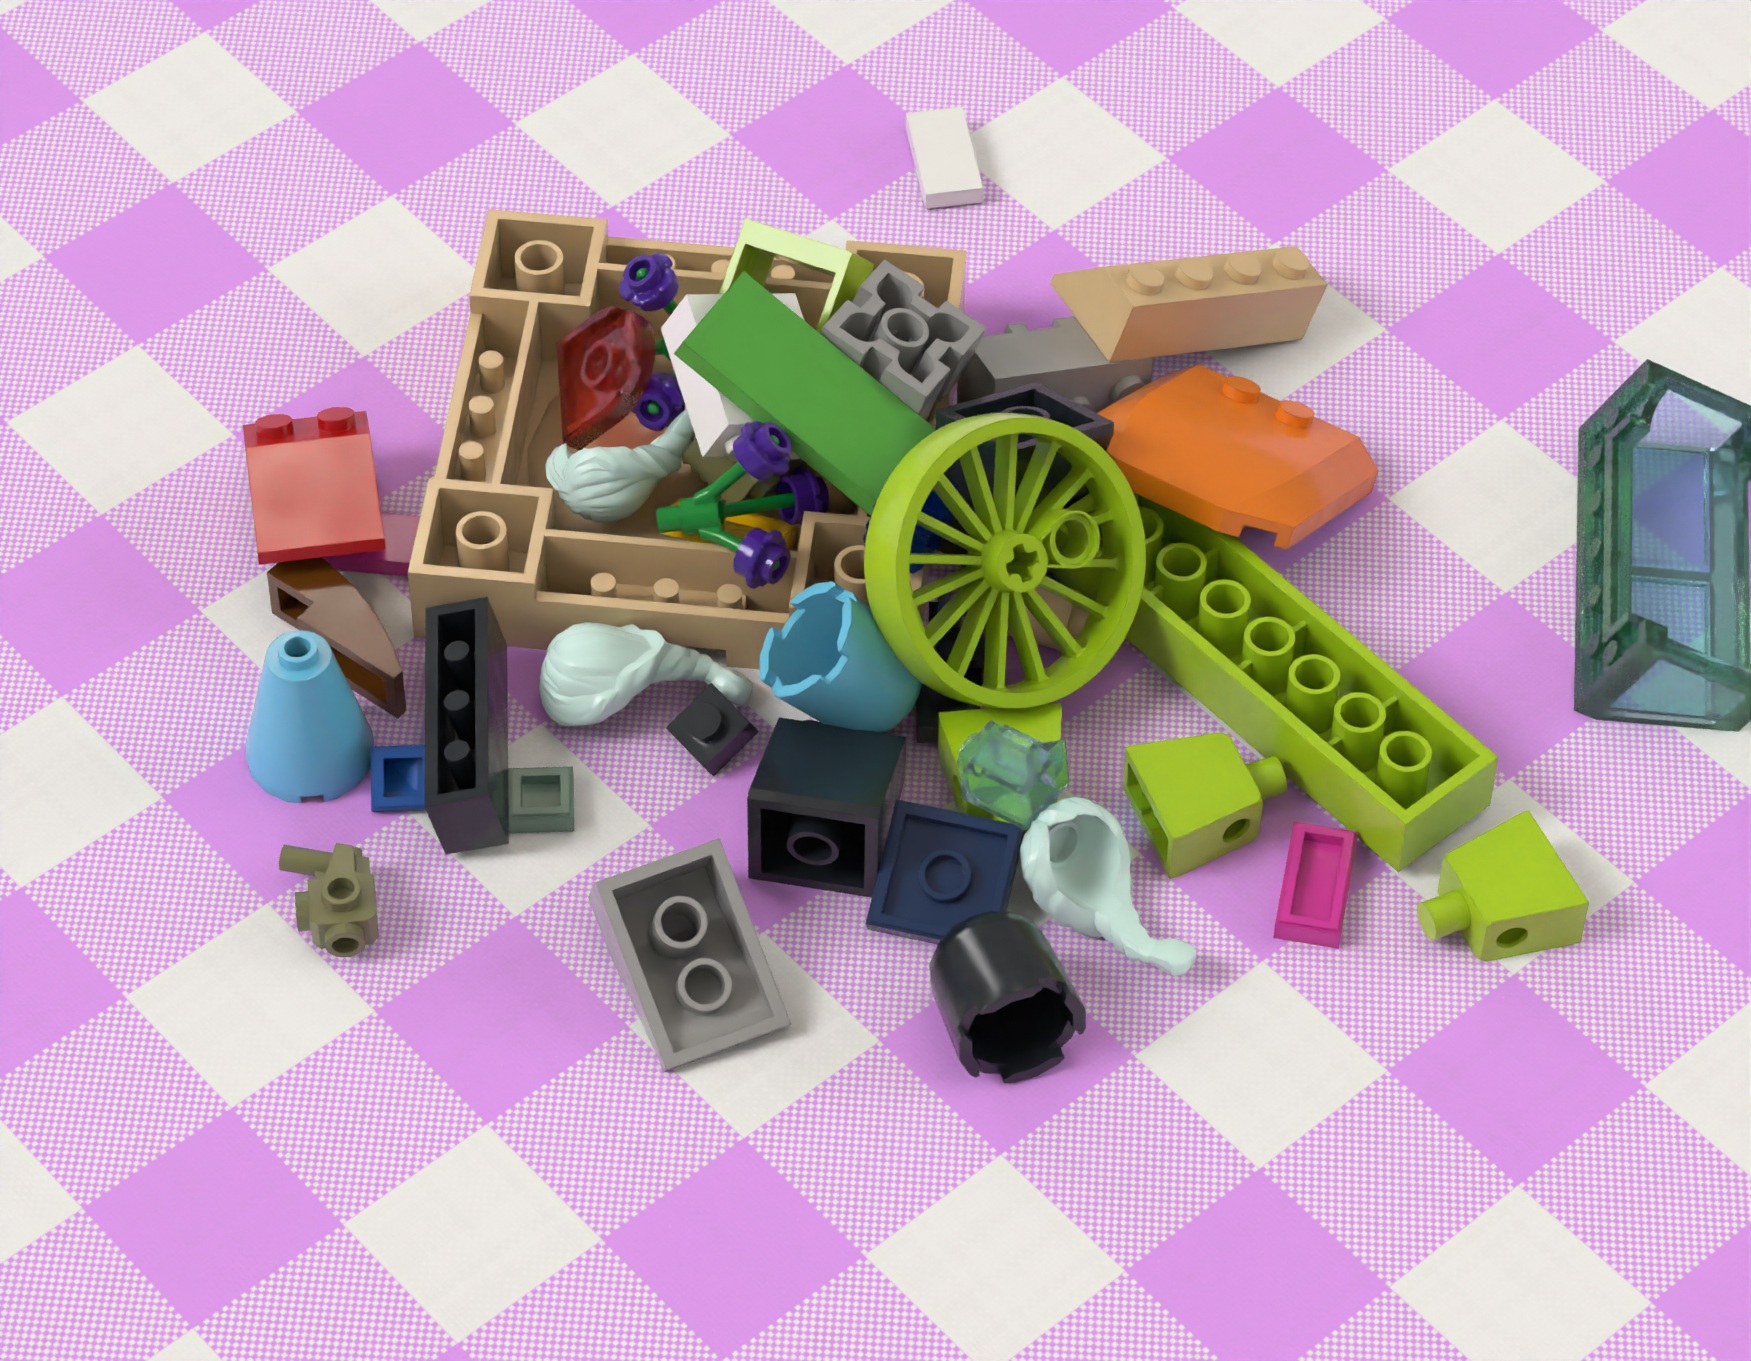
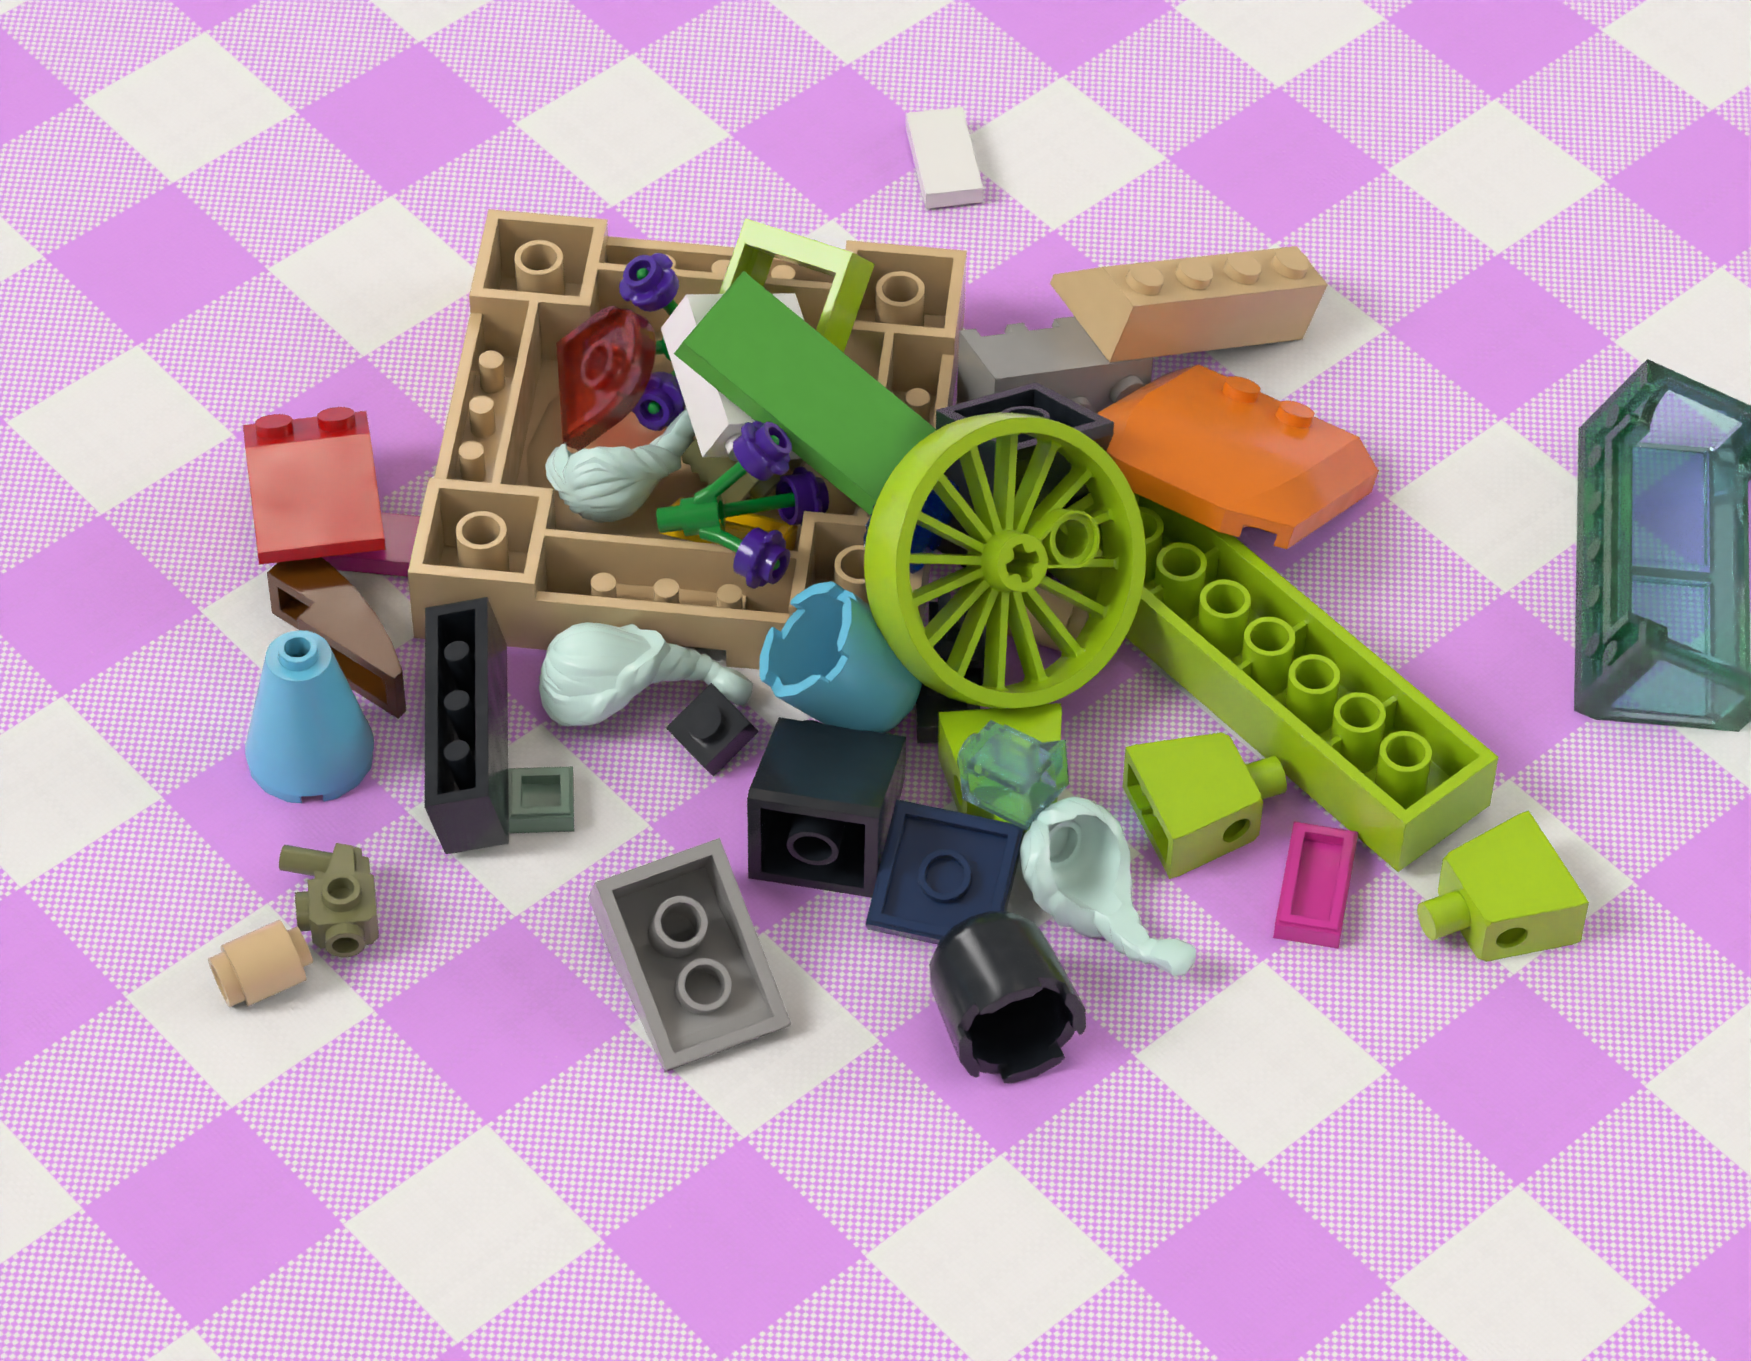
(260, 964): none -> tan brick
(397, 778): blue slope -> none
(904, 338): light grey brick -> none

